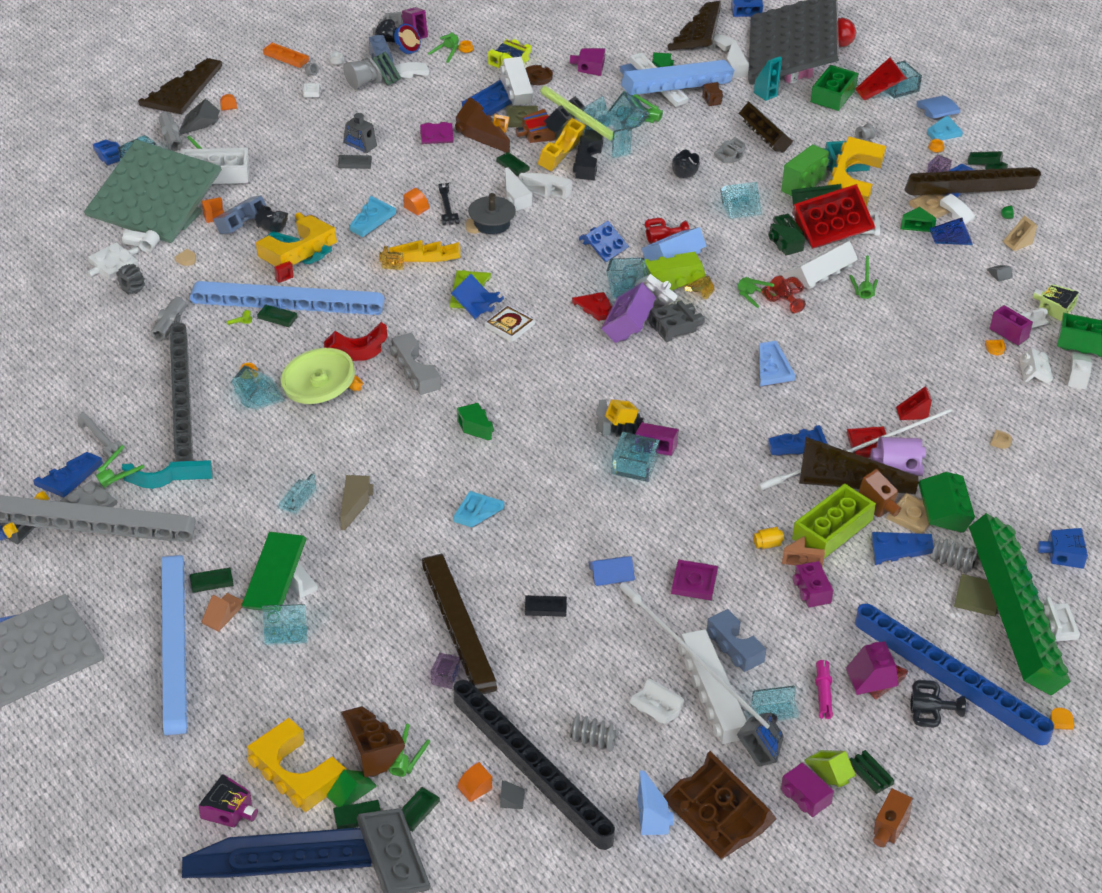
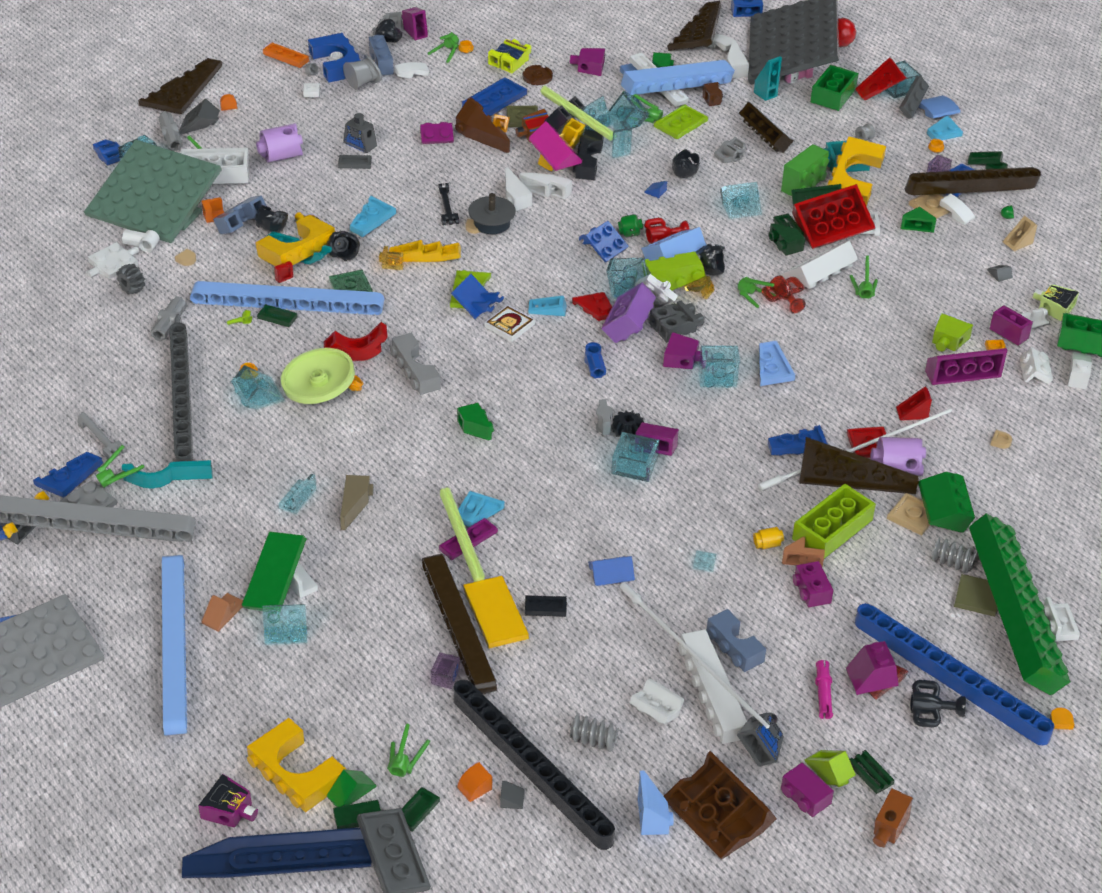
(211, 580): dark green tile -> none
(279, 143): none -> lavender cylinder
(324, 46): none -> blue arch
(348, 245): none -> black hair
(350, 281): none -> clear green tile
(372, 741): reddish brown wedge -> none
(393, 80): dark green tile -> none
(407, 39): tile -> none
(415, 201): orange brick -> none
(462, 535): none -> yellowish green axle
(477, 533): none -> magenta tile
(495, 612): none -> yellow tile
(513, 163): dark green tile -> none
(516, 81): white wedge -> none
(552, 306): none -> medium azure slope
(554, 147): none -> dark pink slope
(594, 360): none -> blue piece
(621, 412): yellow brick -> none
(630, 225): none -> green head
(657, 189): none -> blue slope
(680, 121): none -> lime tile
(681, 352): none -> magenta torso
(694, 580): magenta plate -> none
(704, 561): none -> clear light blue tile
(712, 259): none -> black hair
(719, 366): none -> clear light blue brick
(776, 701): clear light blue panel -> none
(881, 492): dark orange torso -> none
(898, 545): blue wing -> none
(914, 97): none -> dark grey plate
(951, 232): clear blue wing -> none
(951, 333): none -> lime torso
(966, 366): none -> magenta slope
(1065, 547): blue torso -> none

